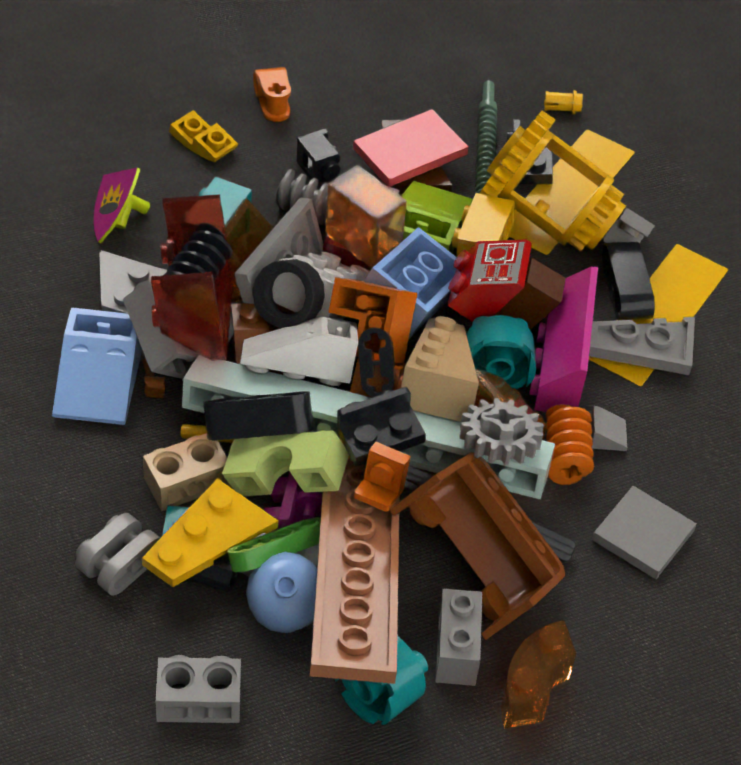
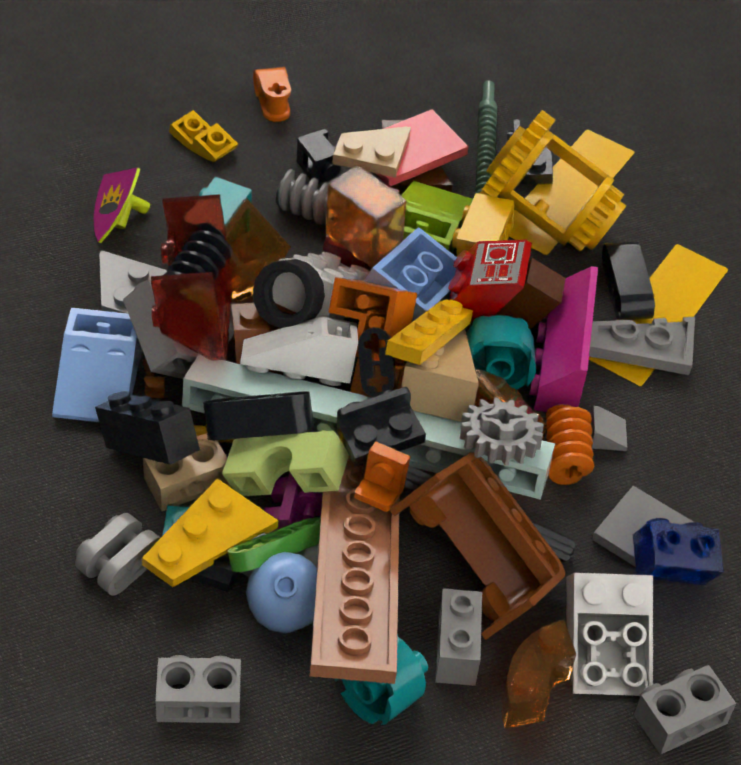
(147, 427): none -> black brick
(293, 235): light grey wing -> none
(373, 150): none -> tan wing
(429, 332): none -> yellow plate
(563, 101): yellow pin -> none
(610, 632): none -> white slope
(628, 228): light grey slope -> none
(678, 552): none -> clear blue brick
(689, 716): none -> light grey brick

